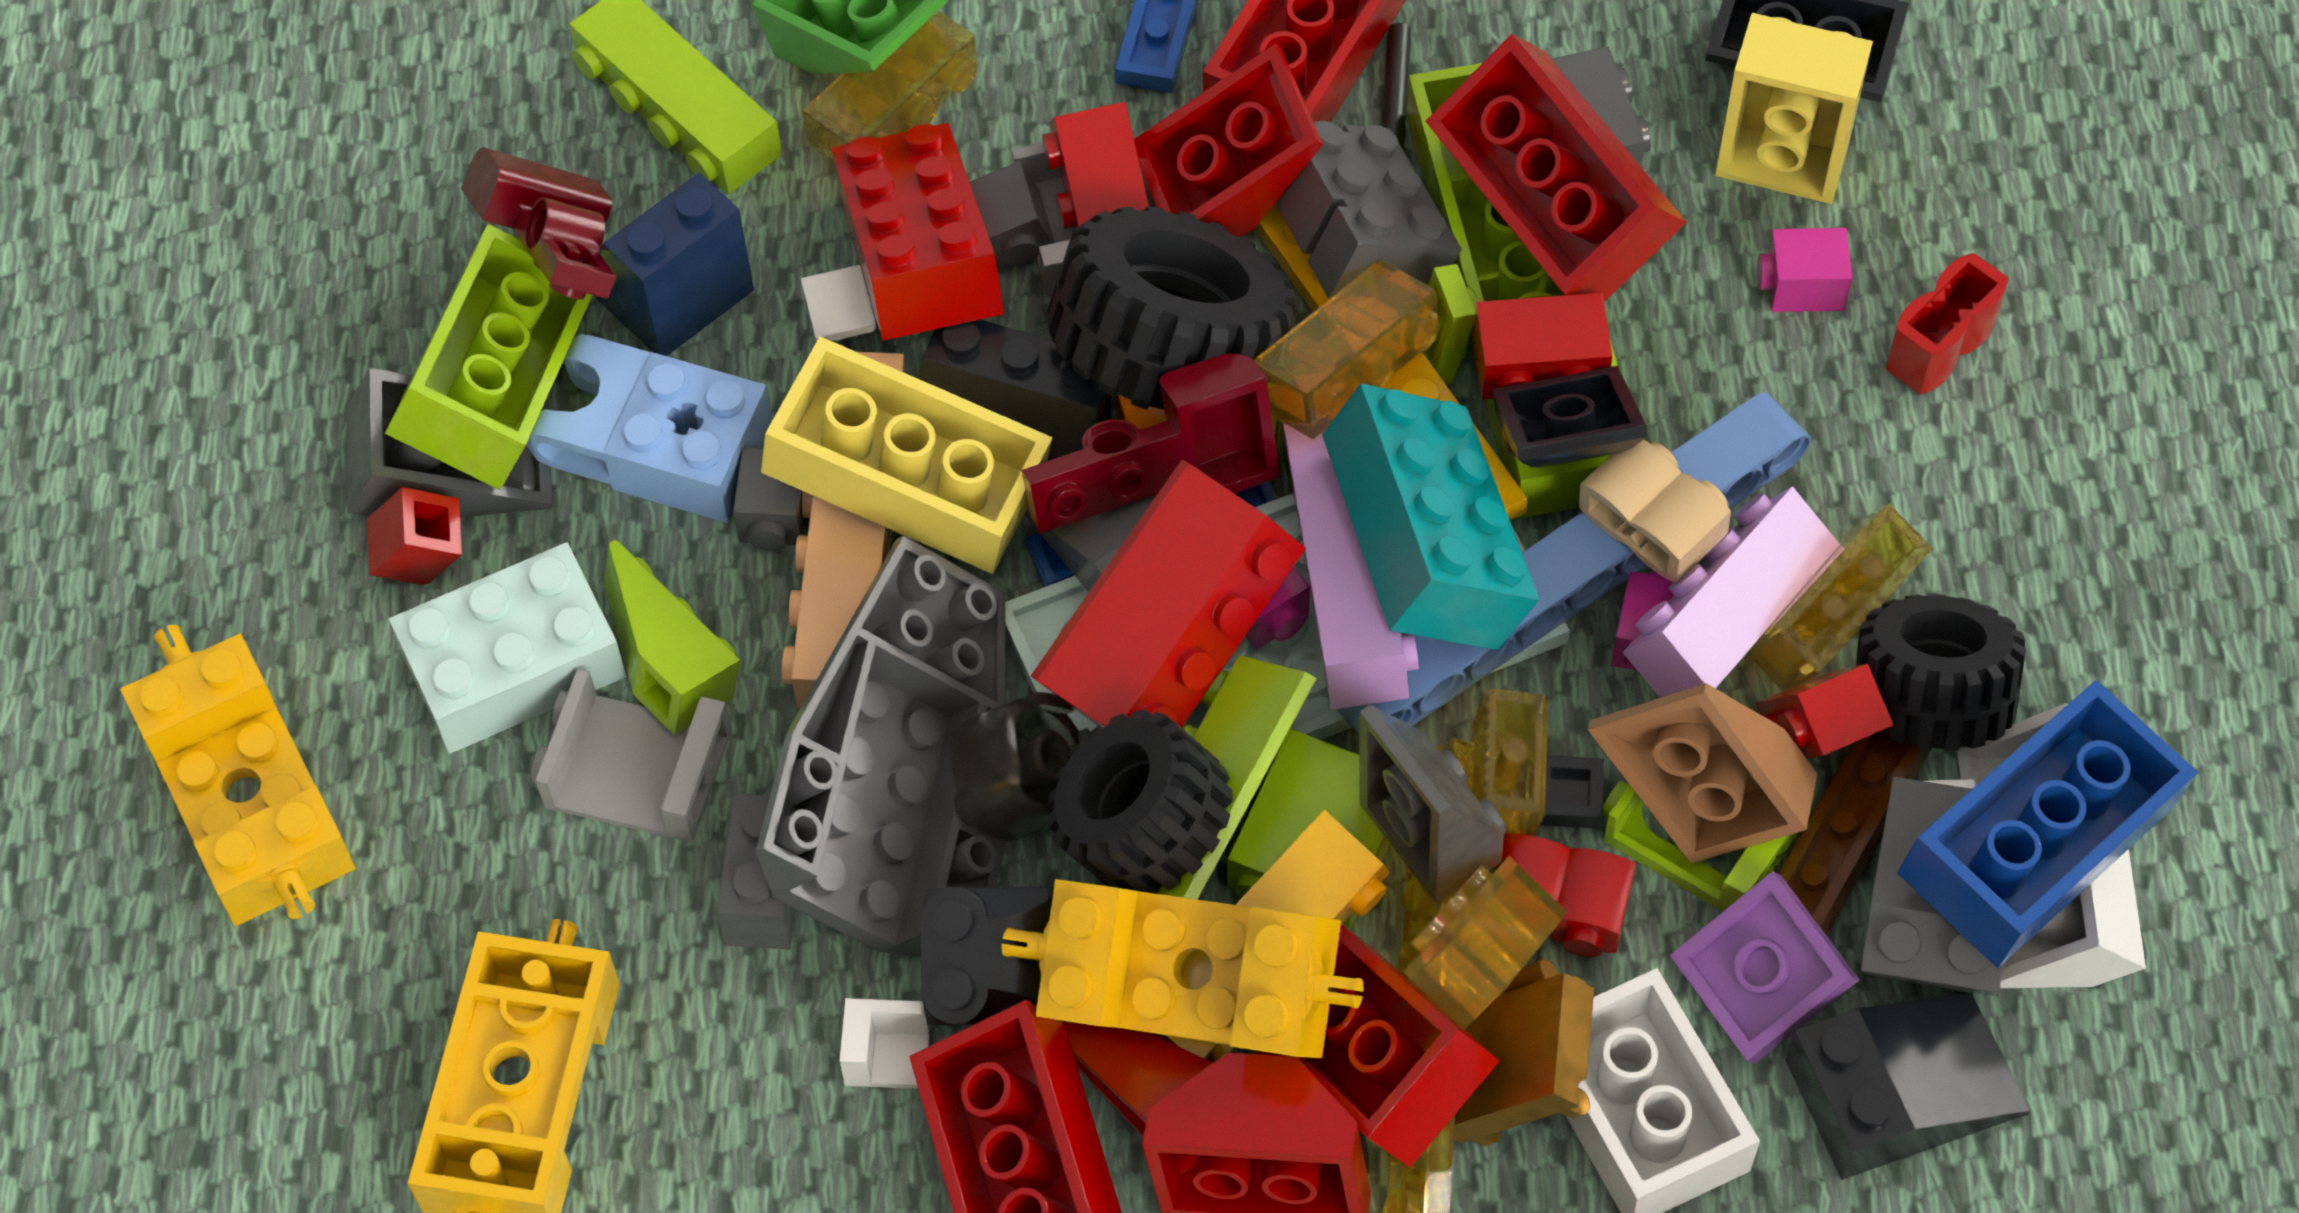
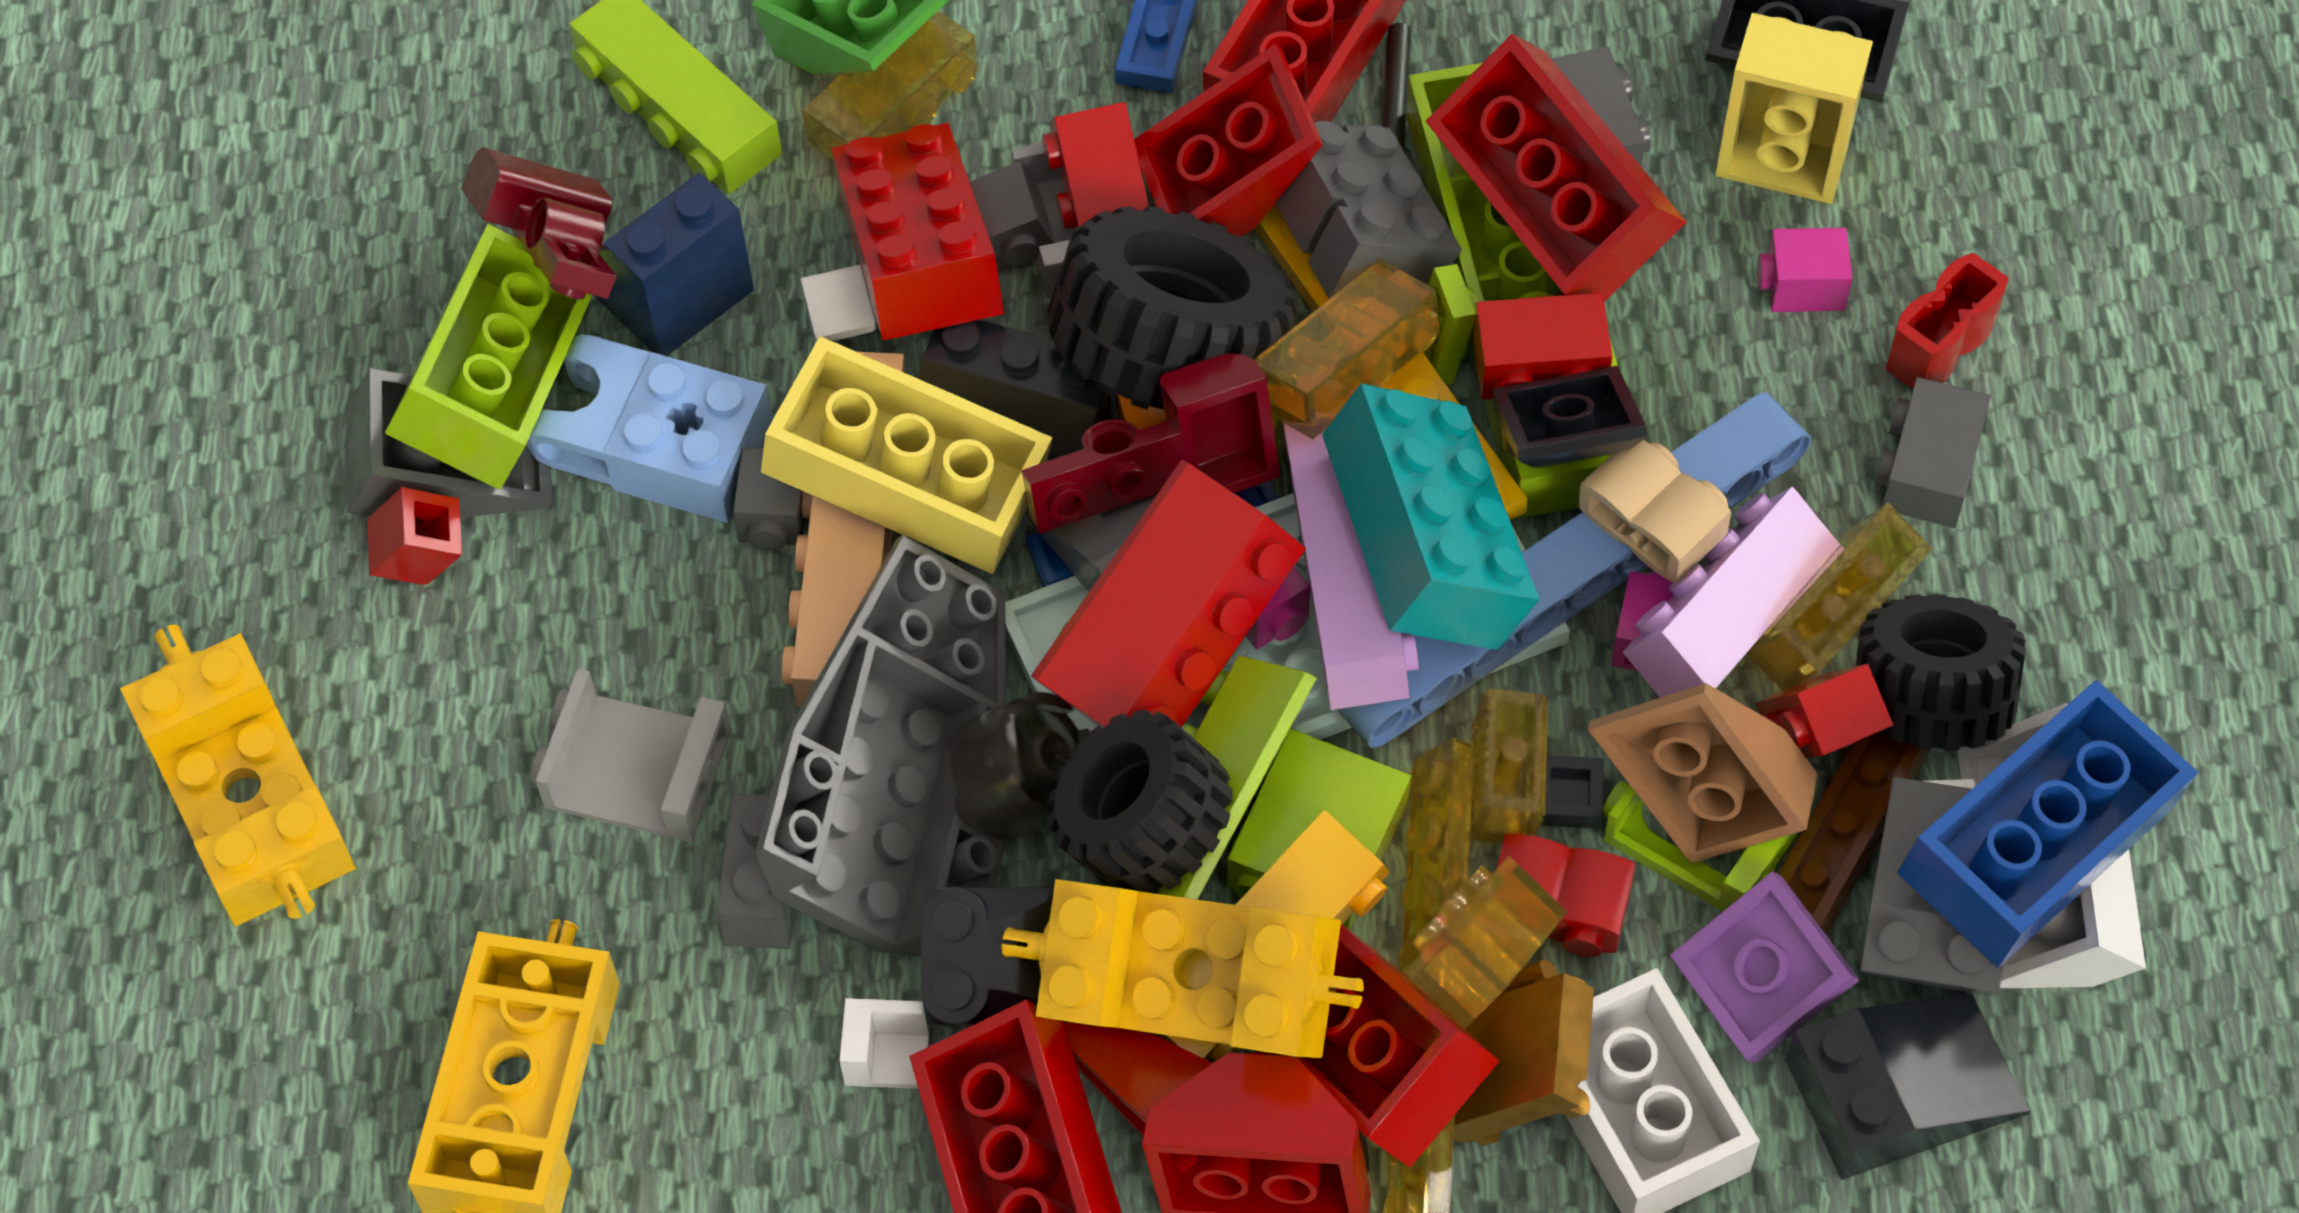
(506, 646): light aqua brick -> none
(663, 643): lime slope -> none
(1424, 804): dark grey slope -> none
(1934, 452): none -> dark grey brick

